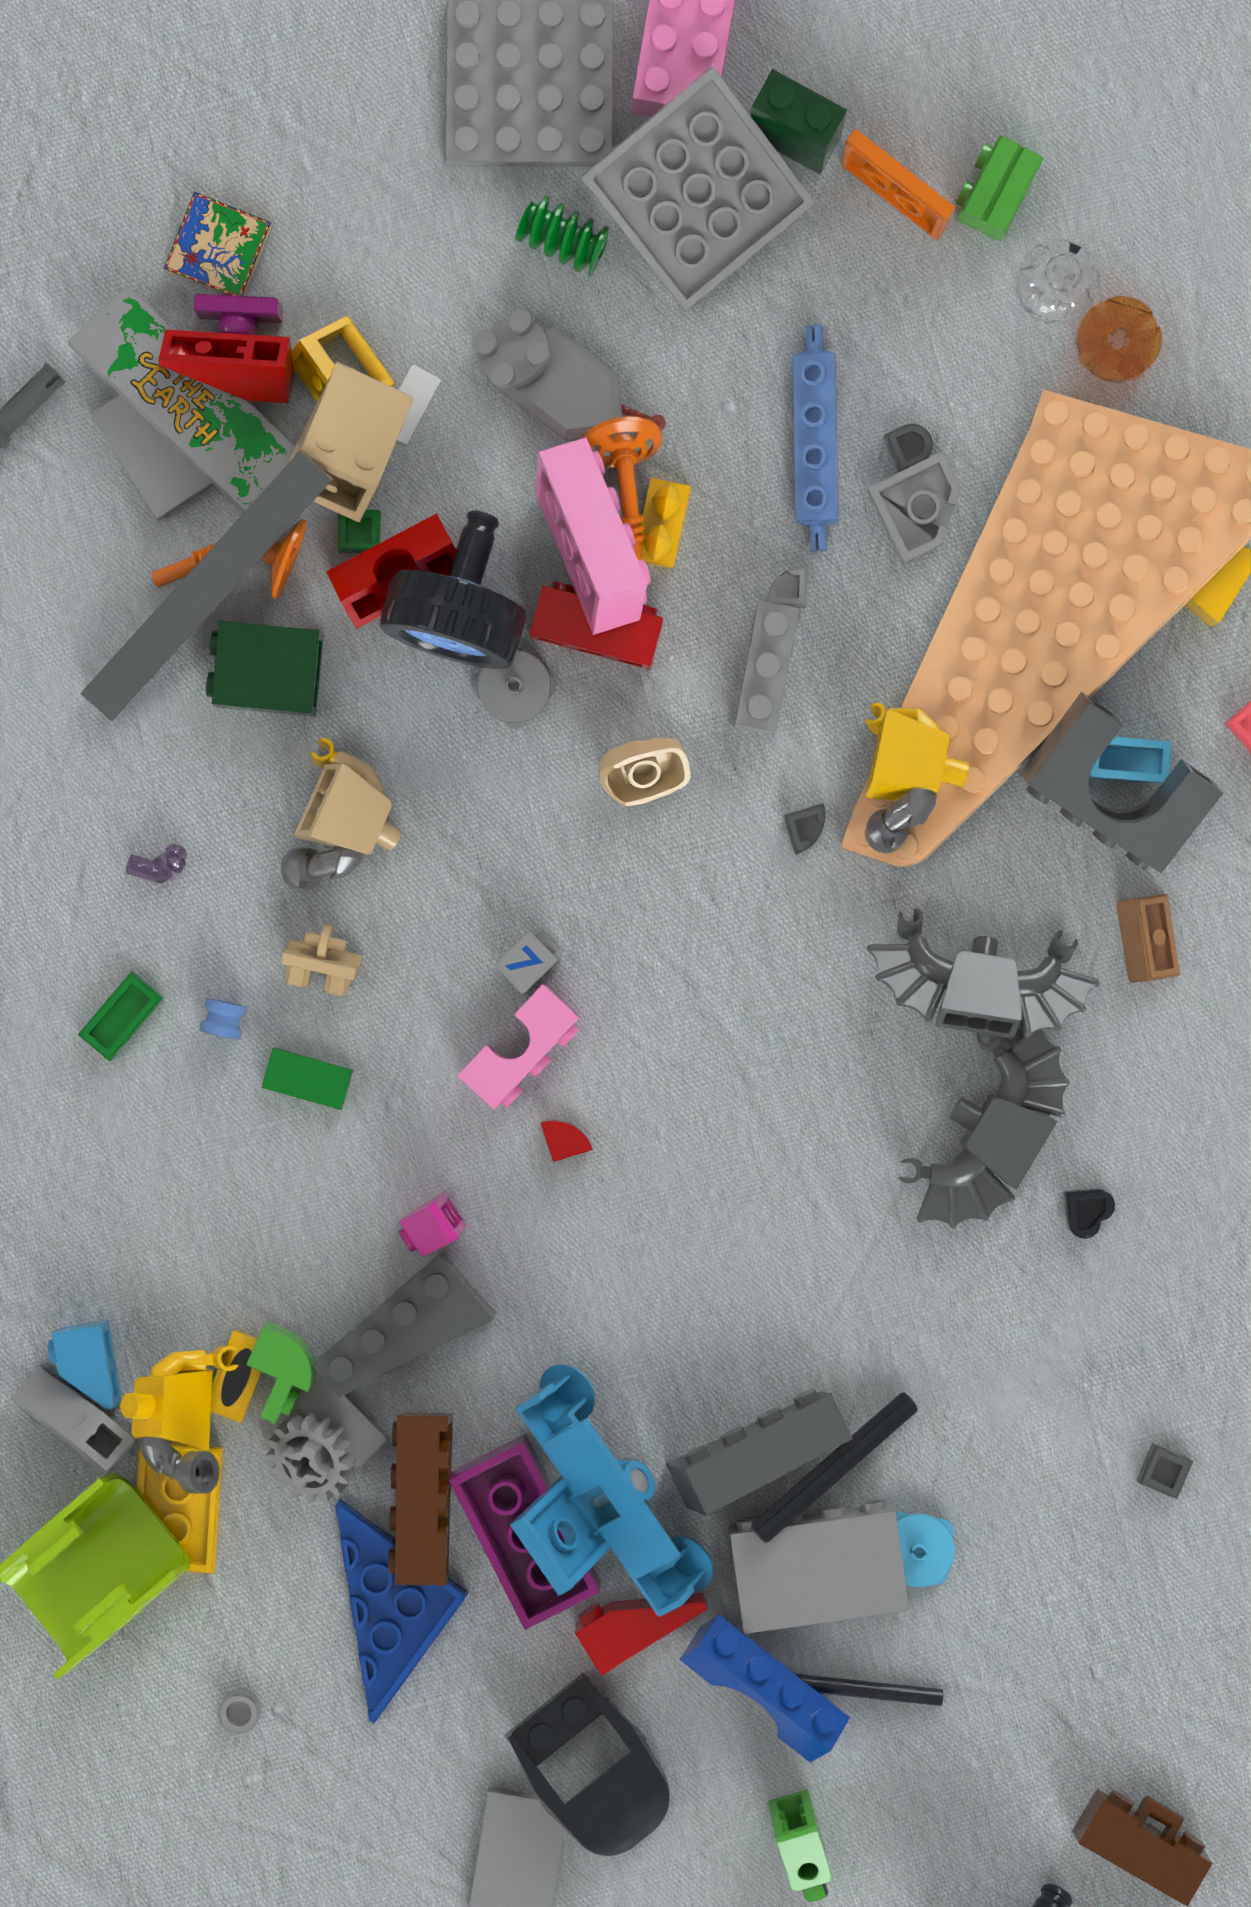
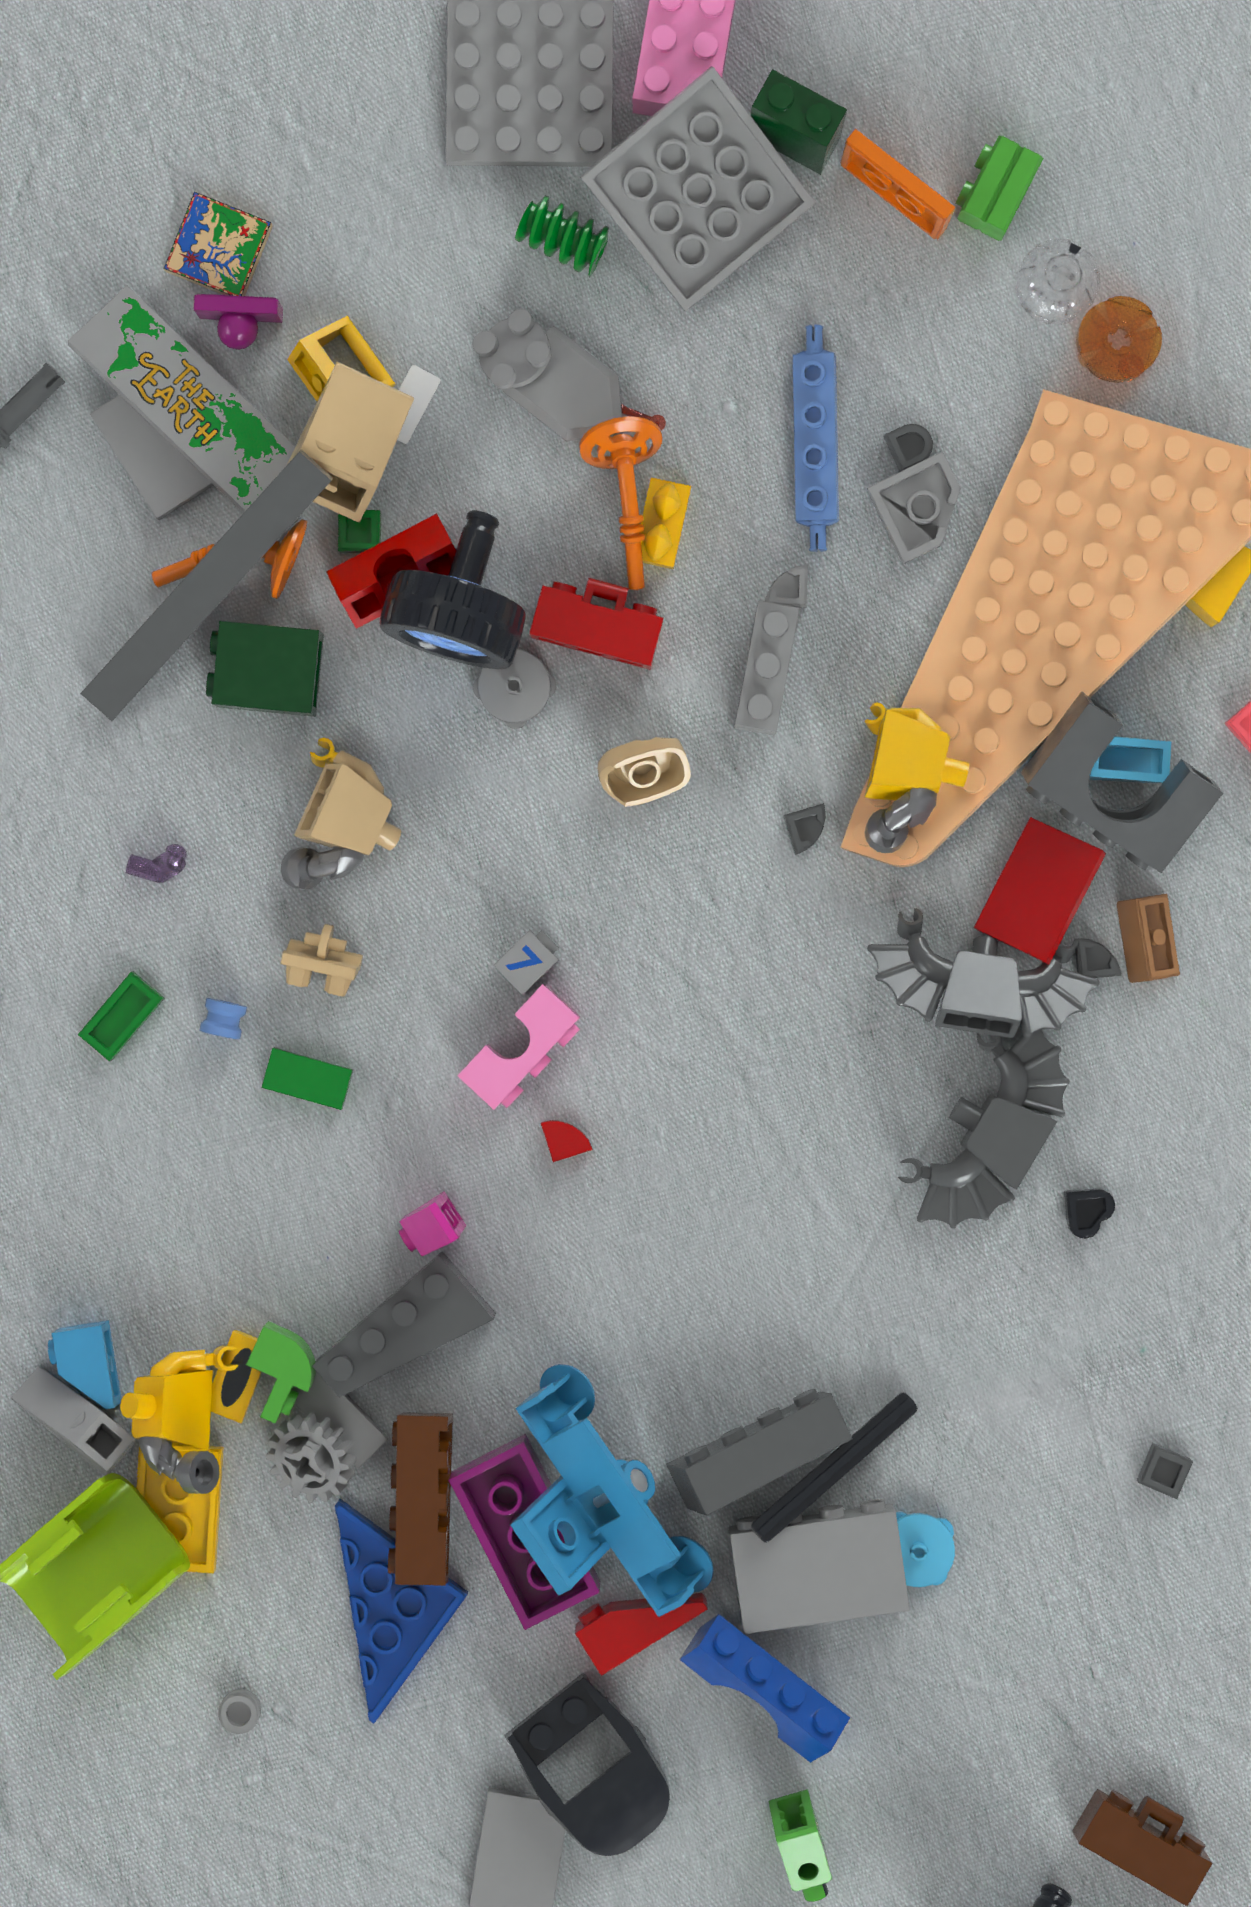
(238, 364): red slope -> none
(591, 535): bright pink brick -> none
(874, 1690): black bar -> none
(1039, 890): none -> red tile
(1095, 960): none -> dark grey tile

